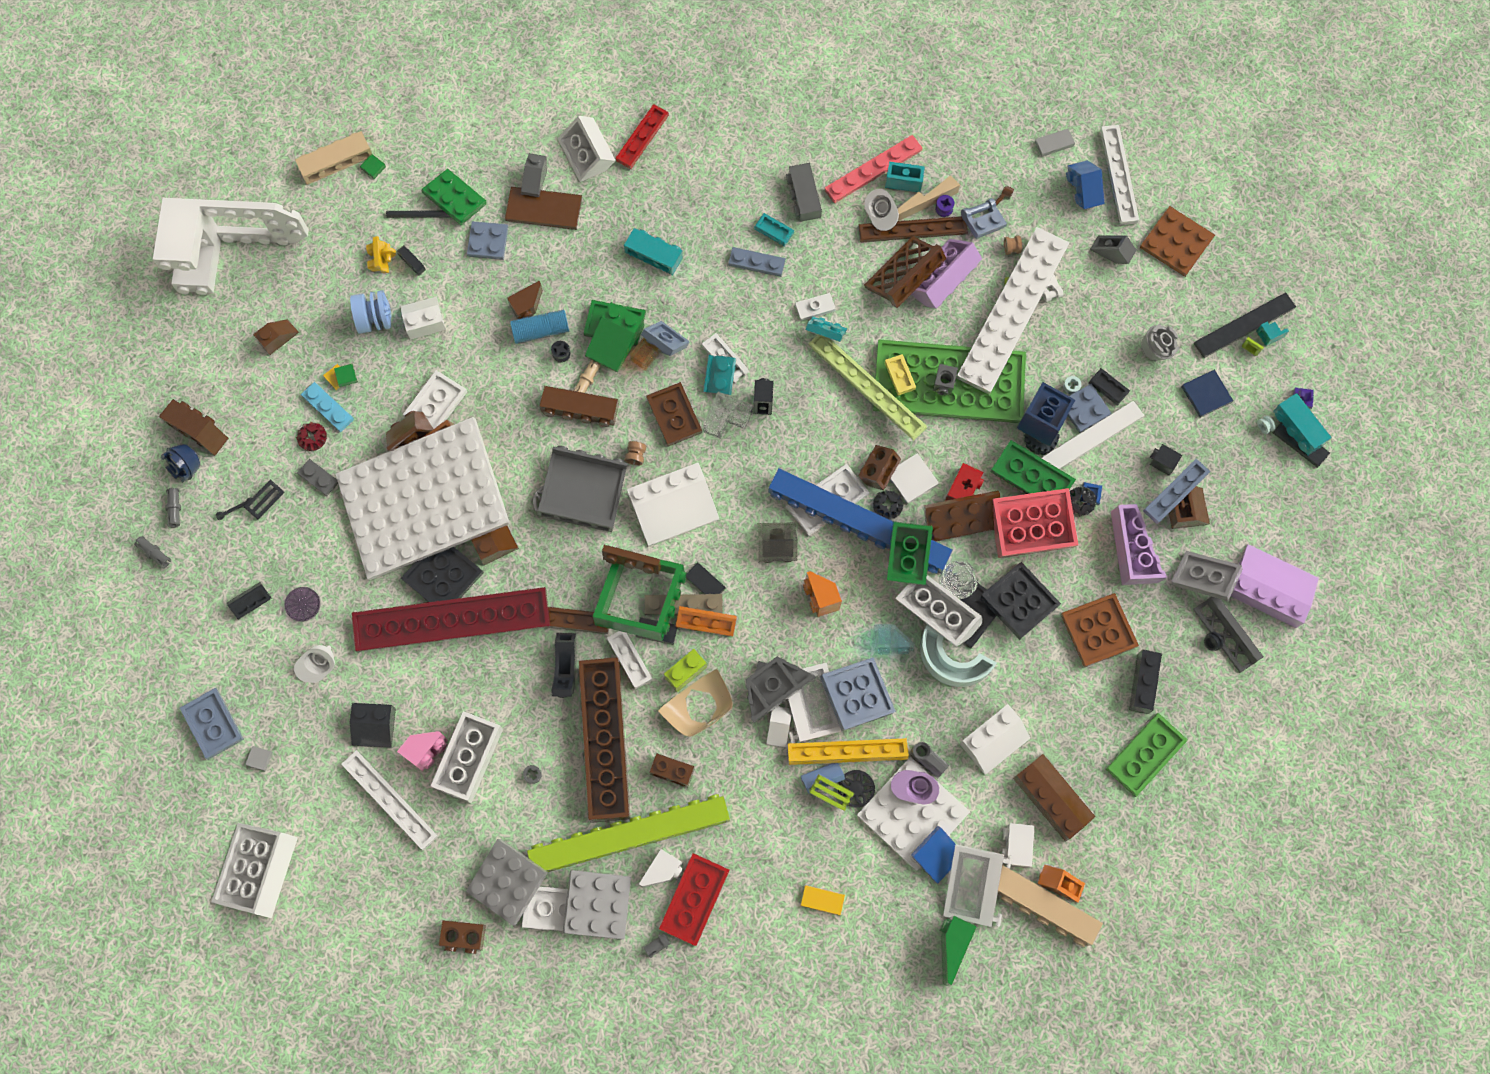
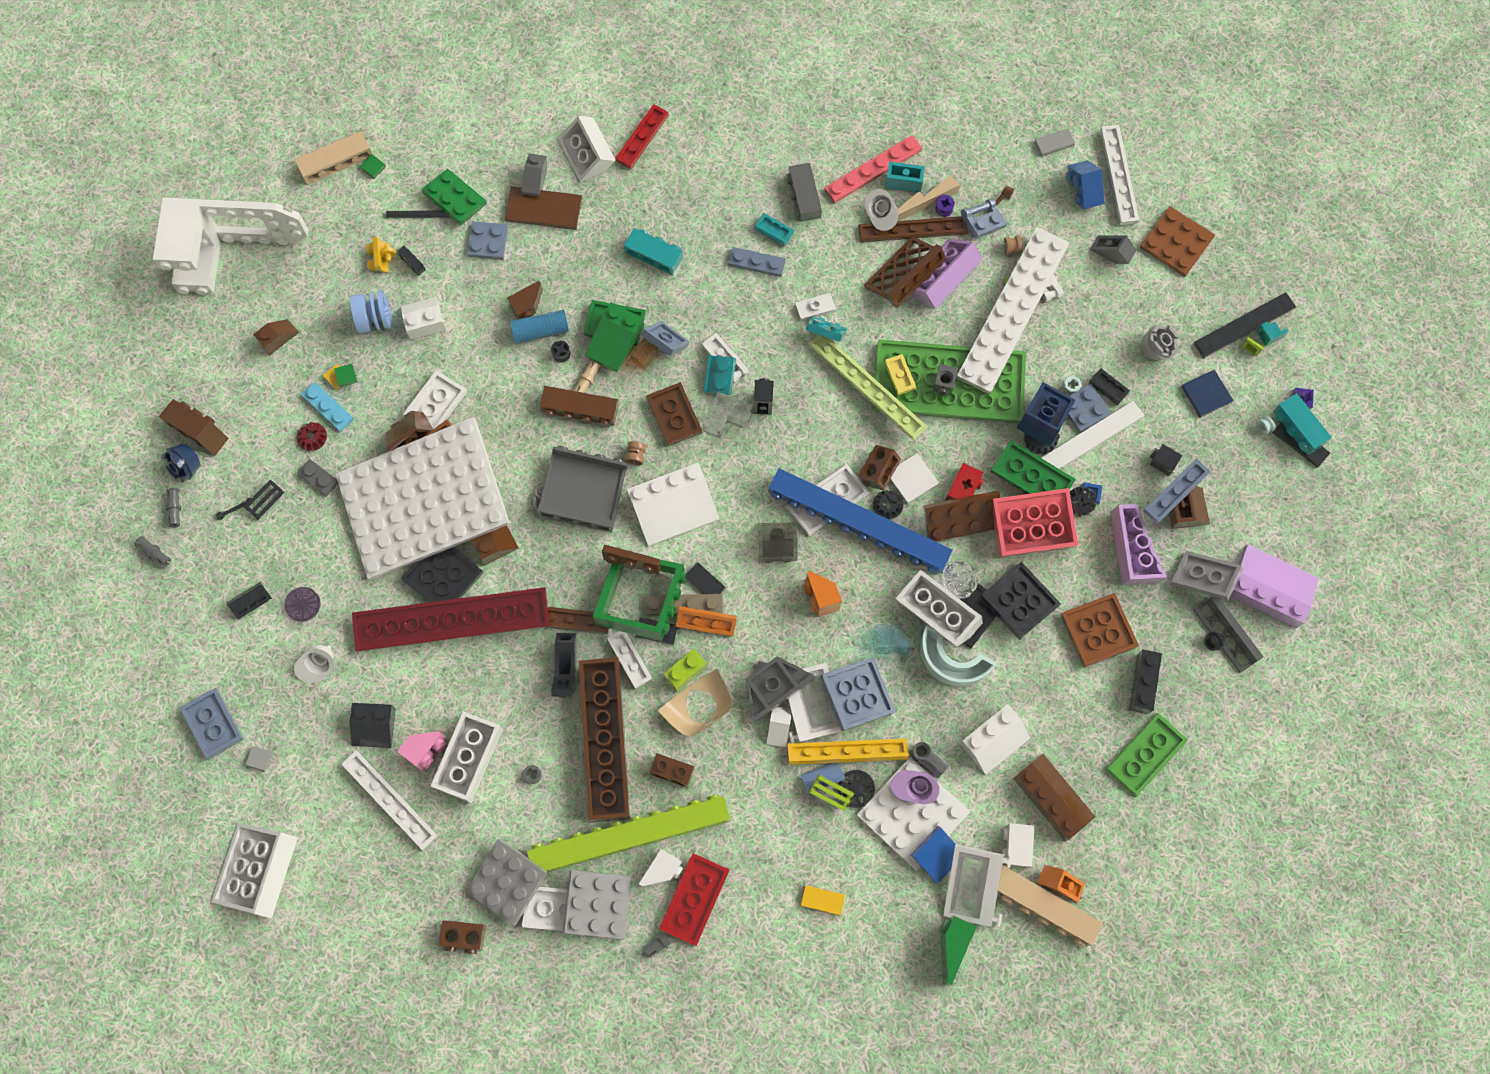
(909, 552): green slope -> none

